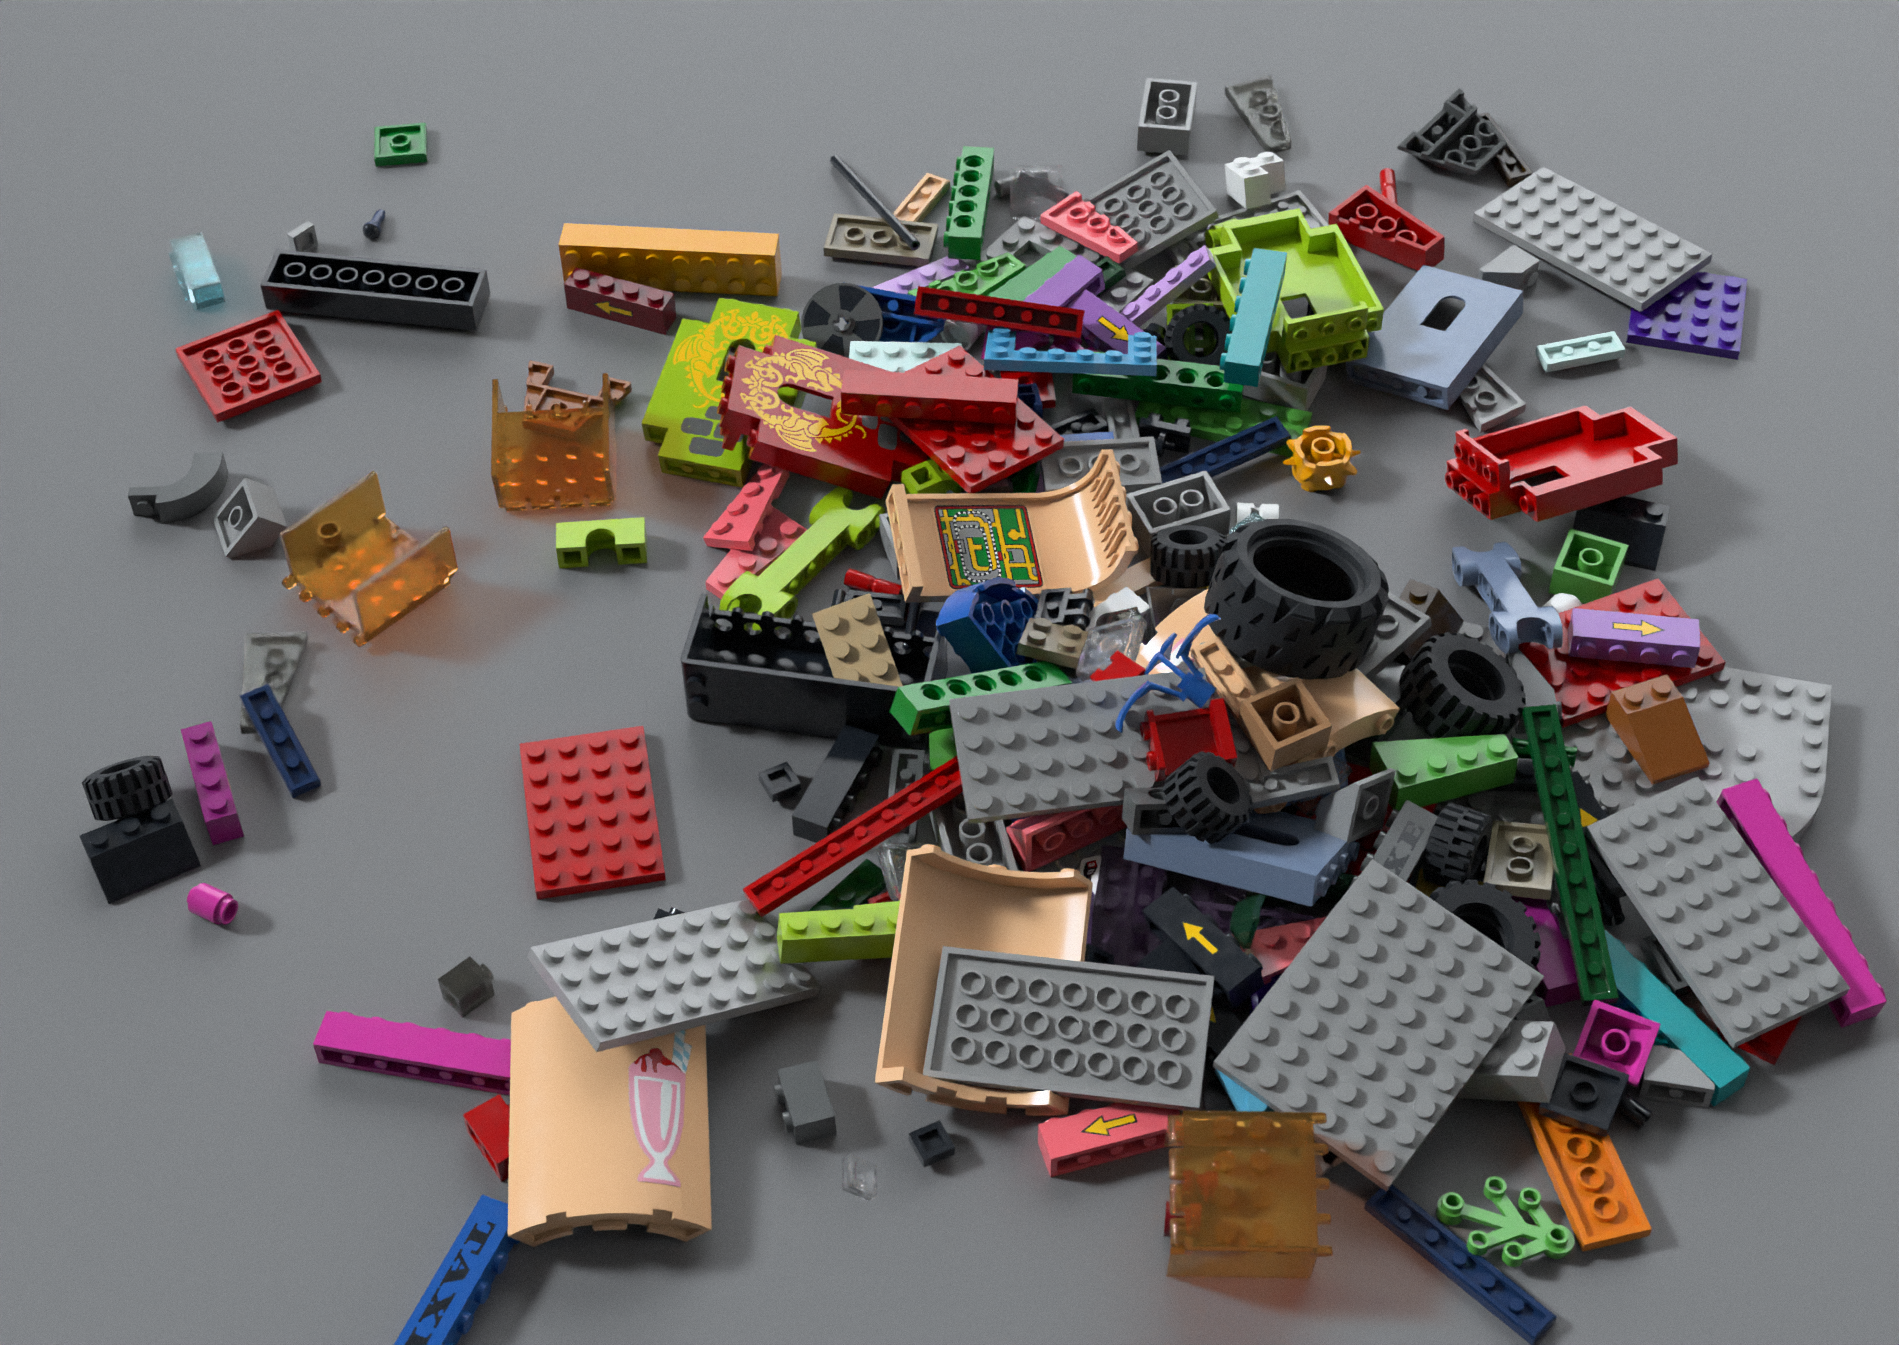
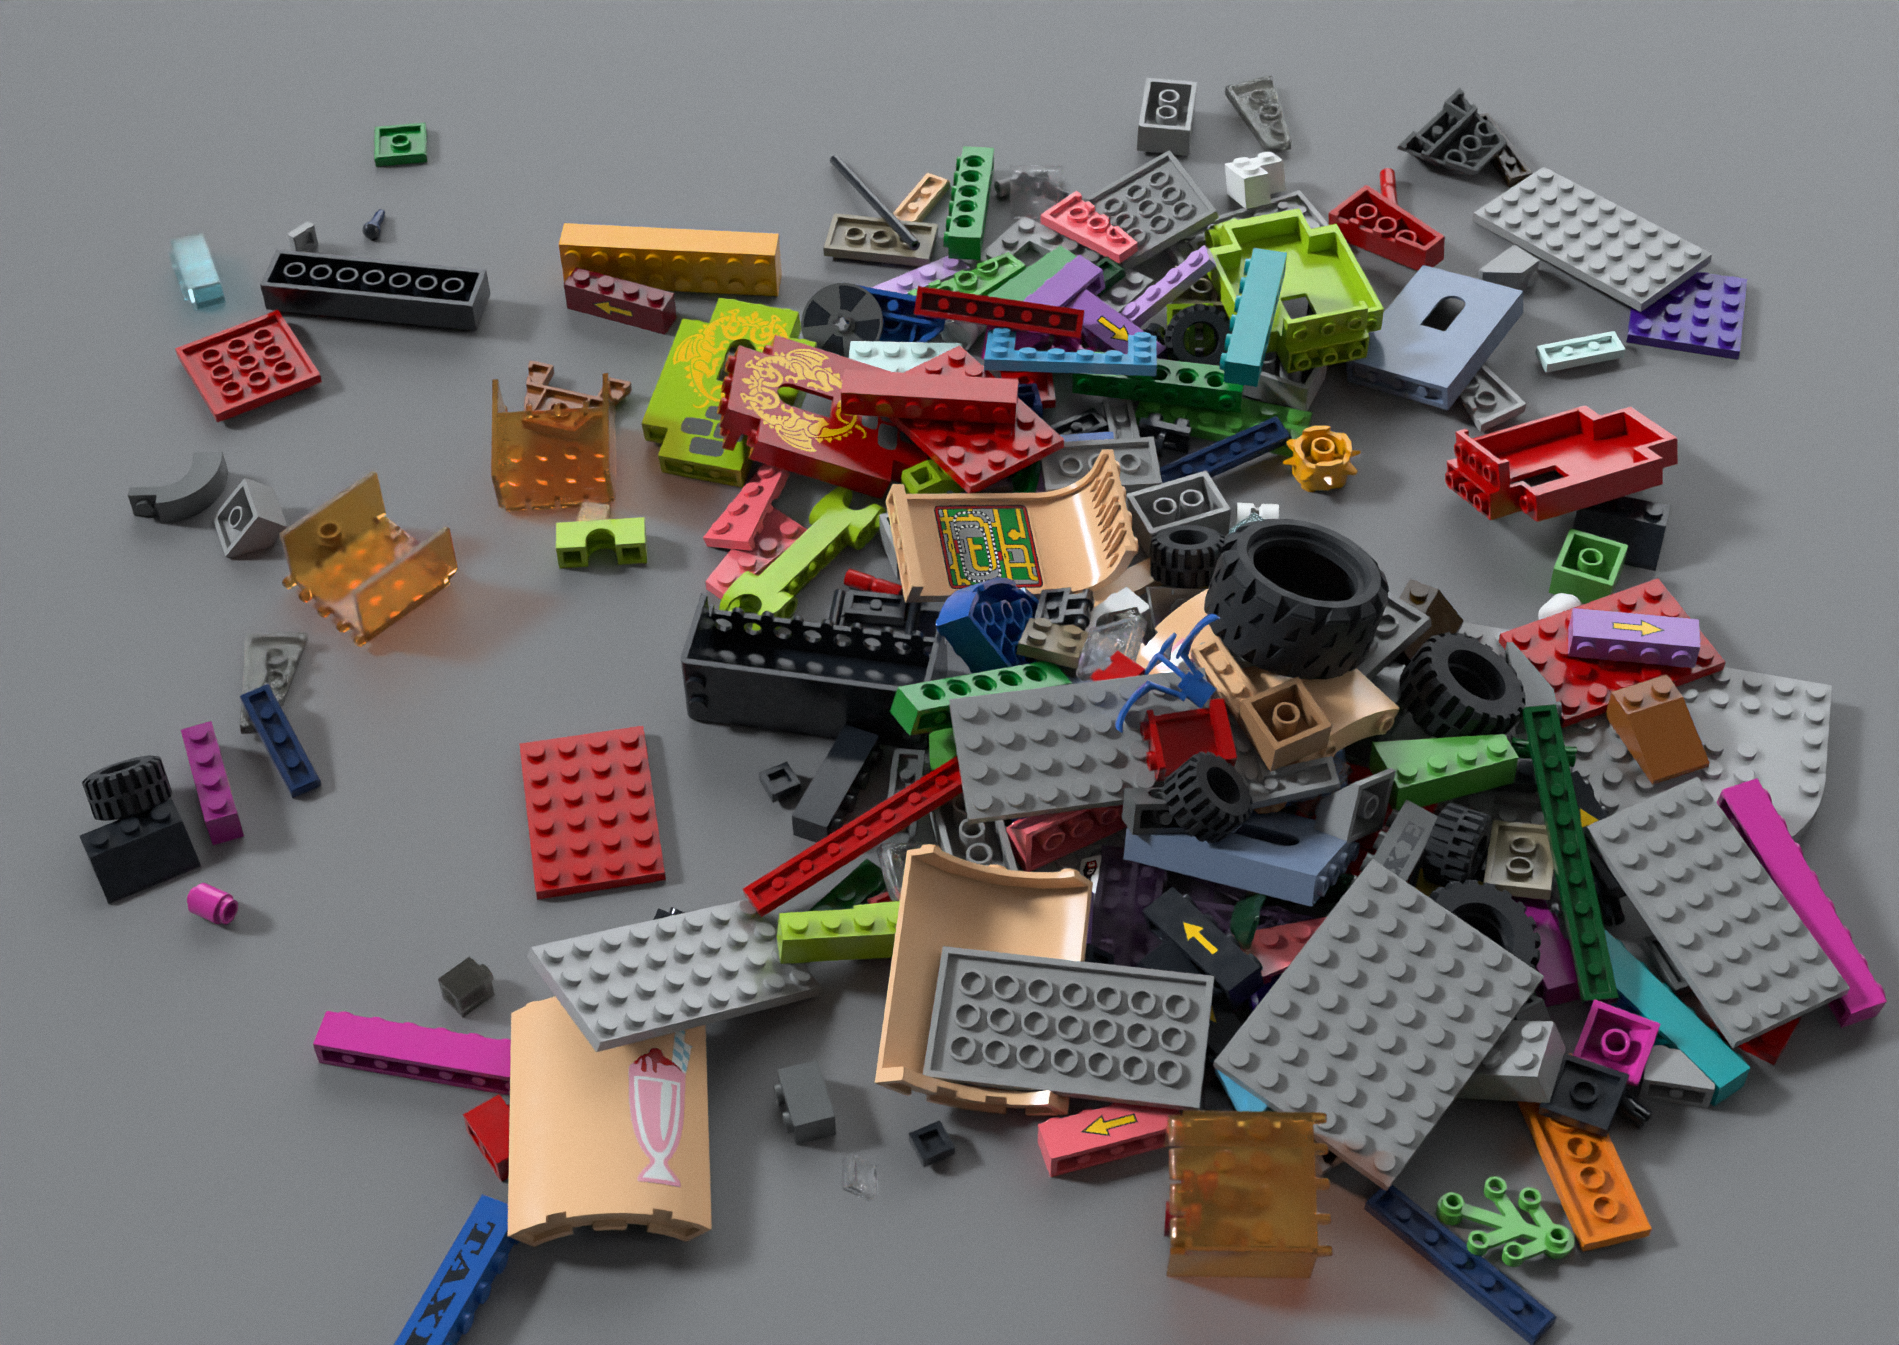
(593, 511): none -> clear yellow tile
(856, 642): tan plate -> none
(1513, 612): sand blue piece -> none

